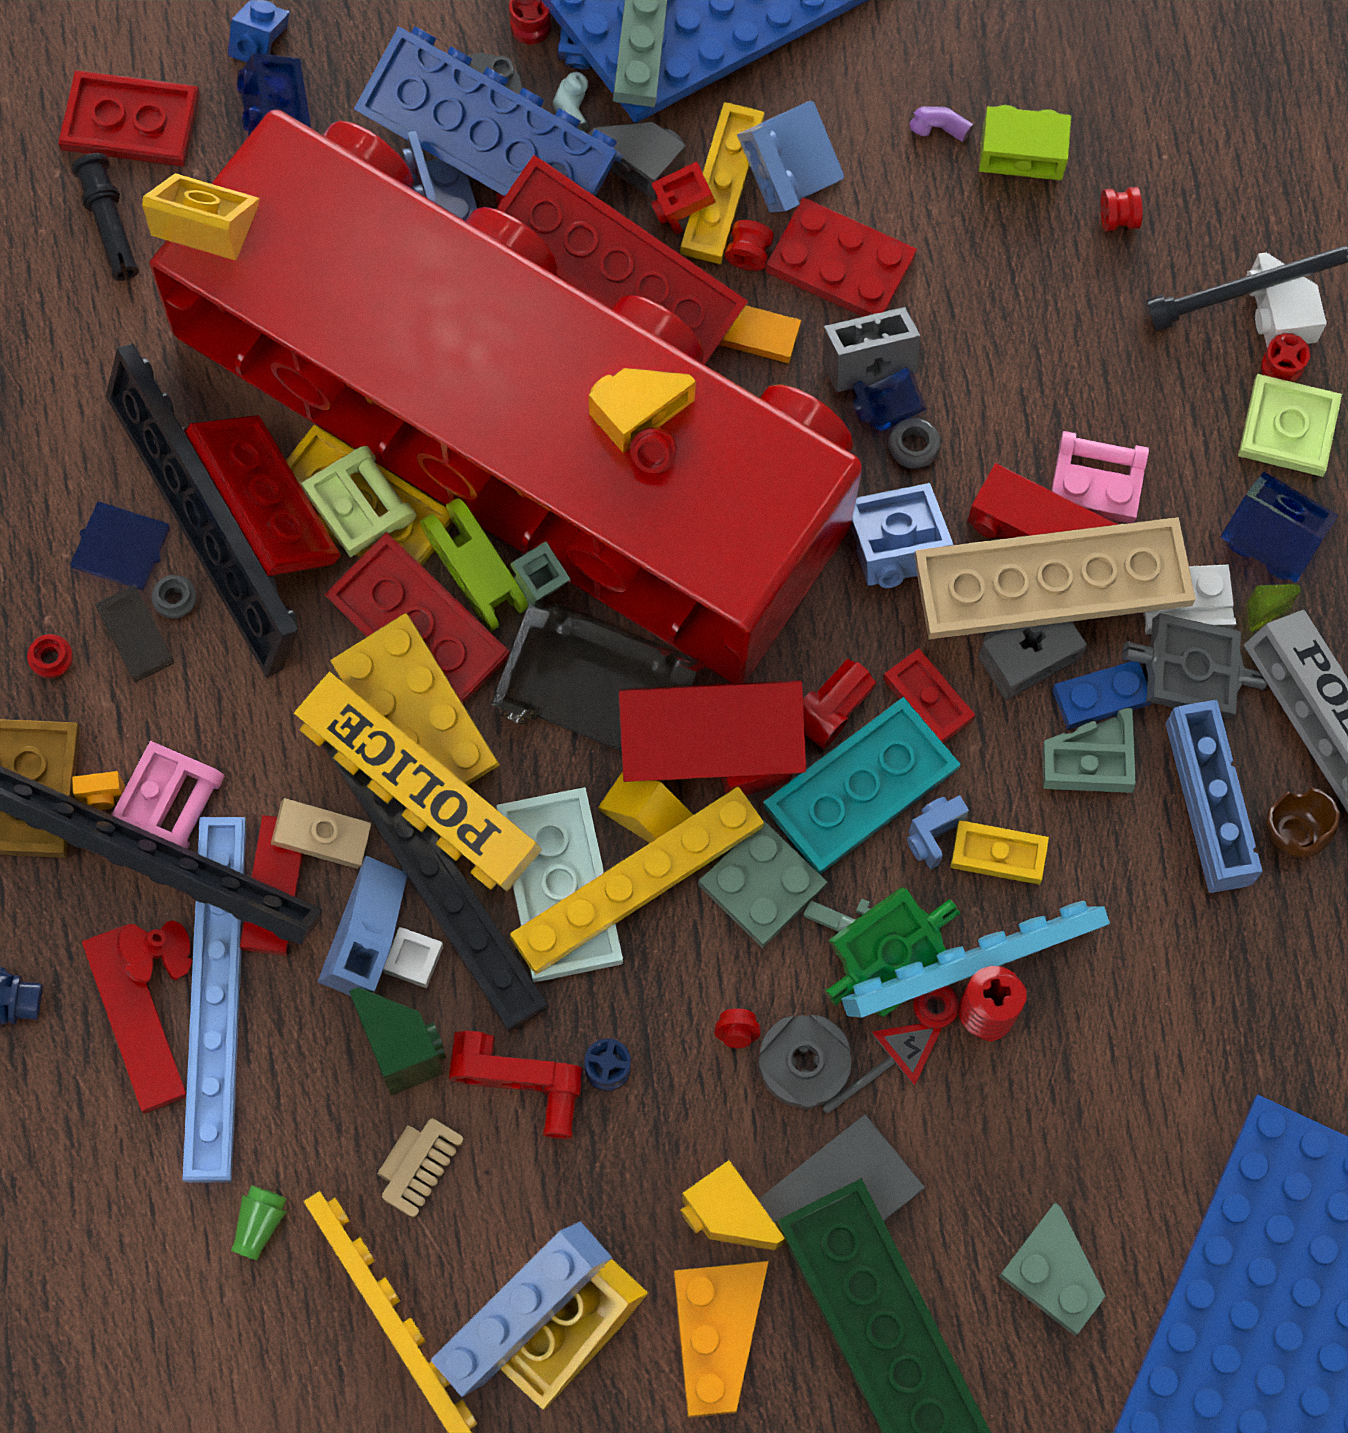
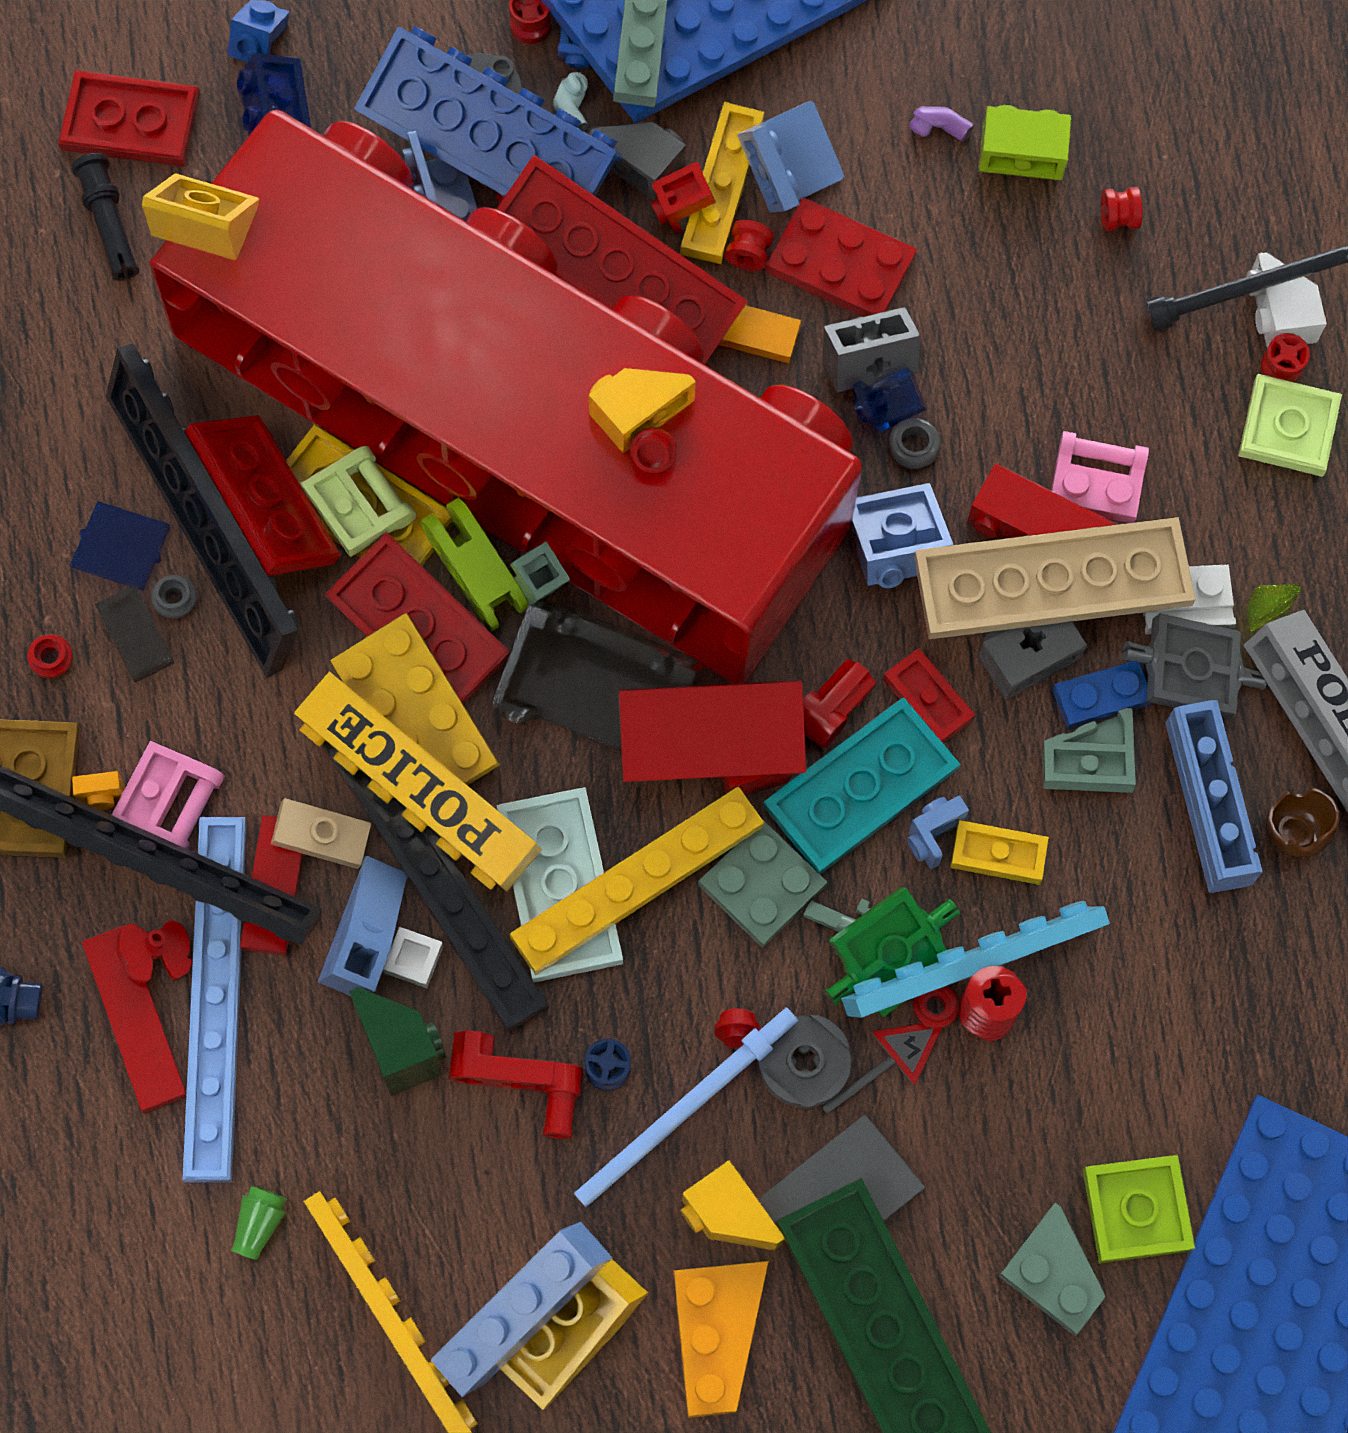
(408, 1157): tan piece -> none
(644, 808): yellow slope -> none
(755, 1046): none -> light blue bar
(1138, 1209): none -> lime plate
(1278, 527): clear blue slope -> none

